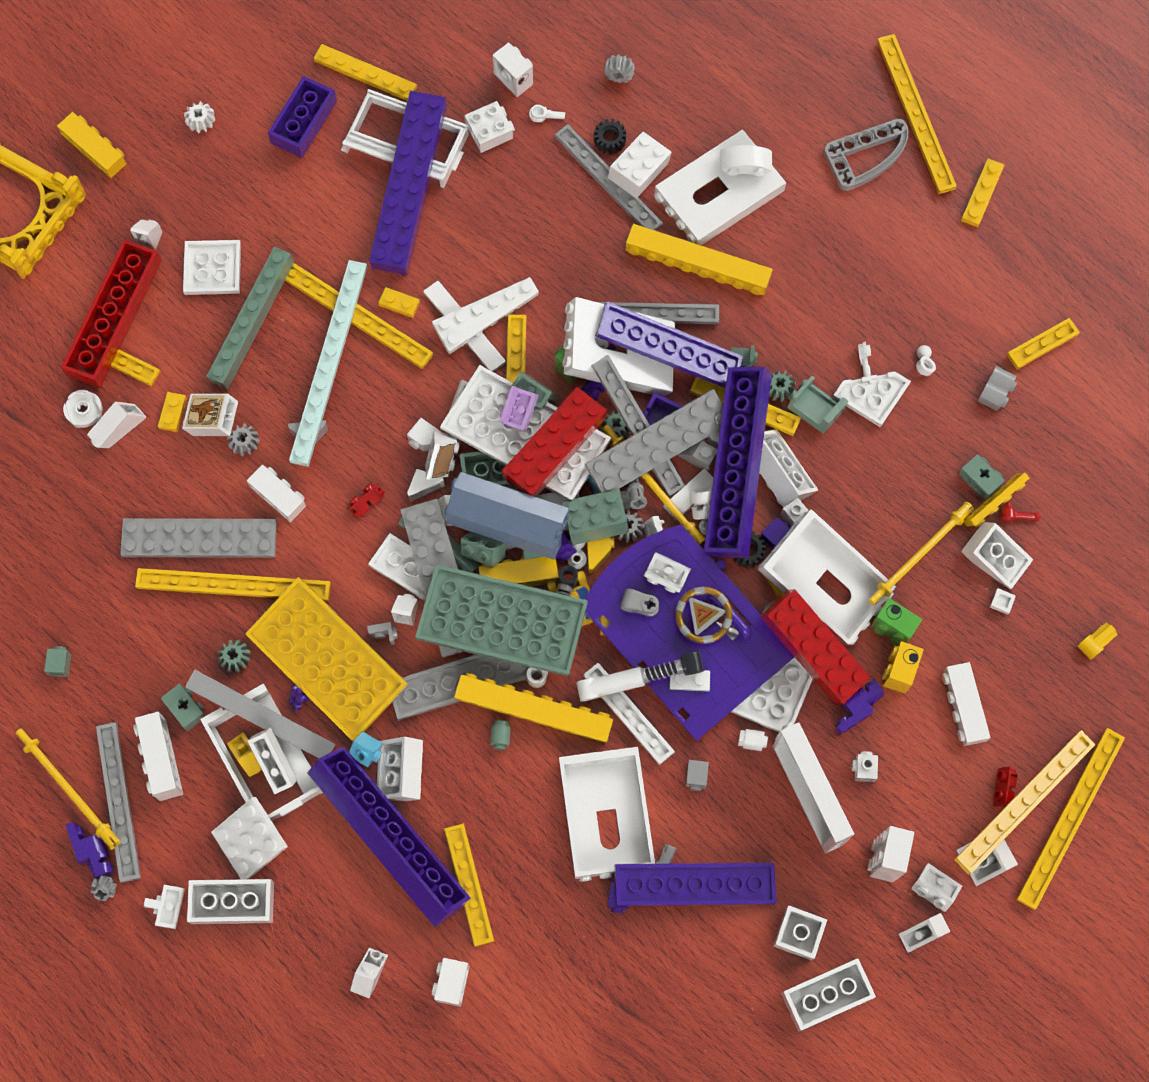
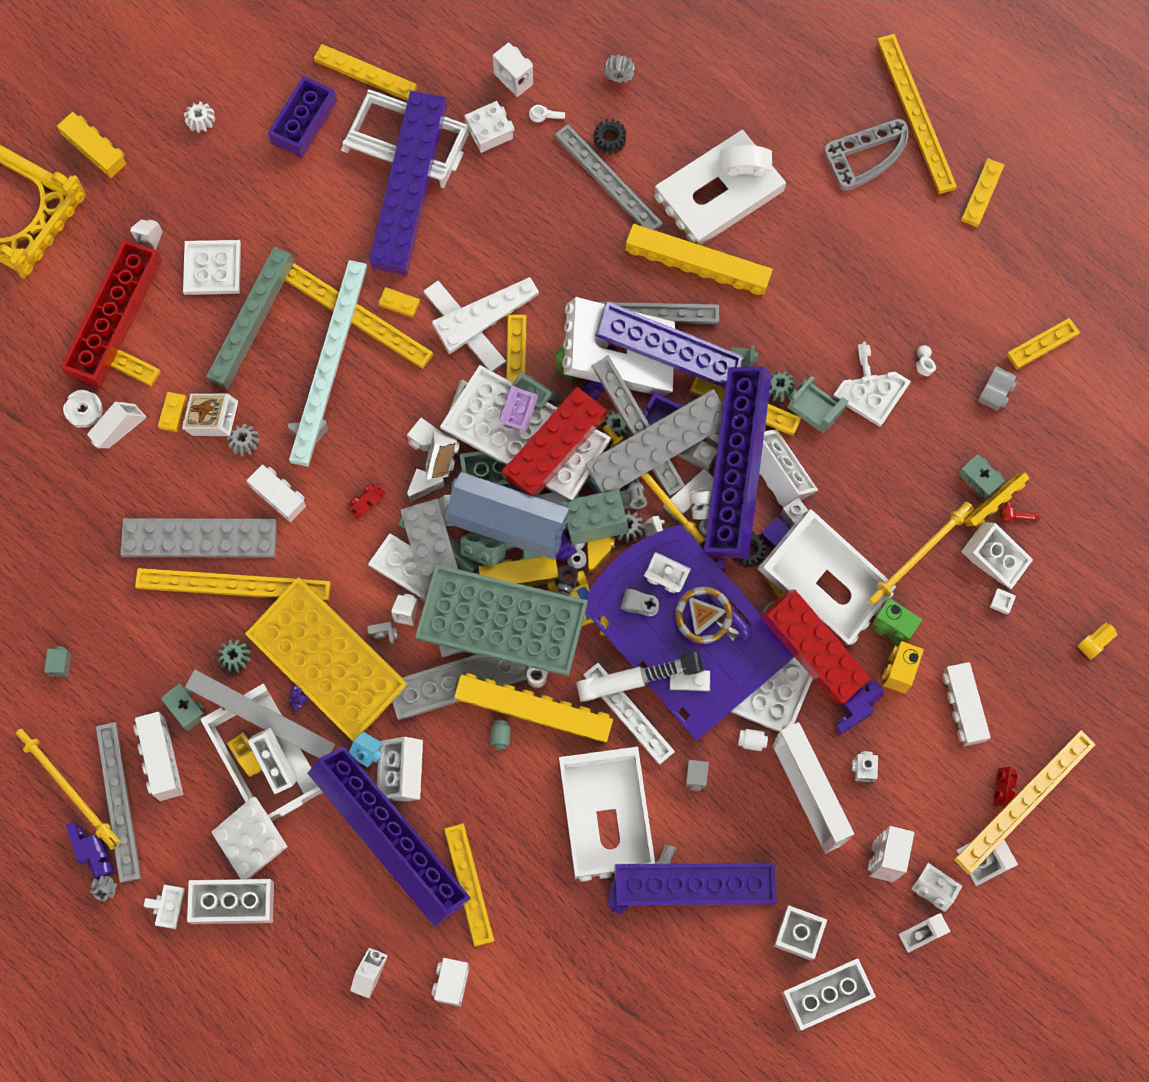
(639, 164): white brick -> none
(1070, 819): yellow plate -> none

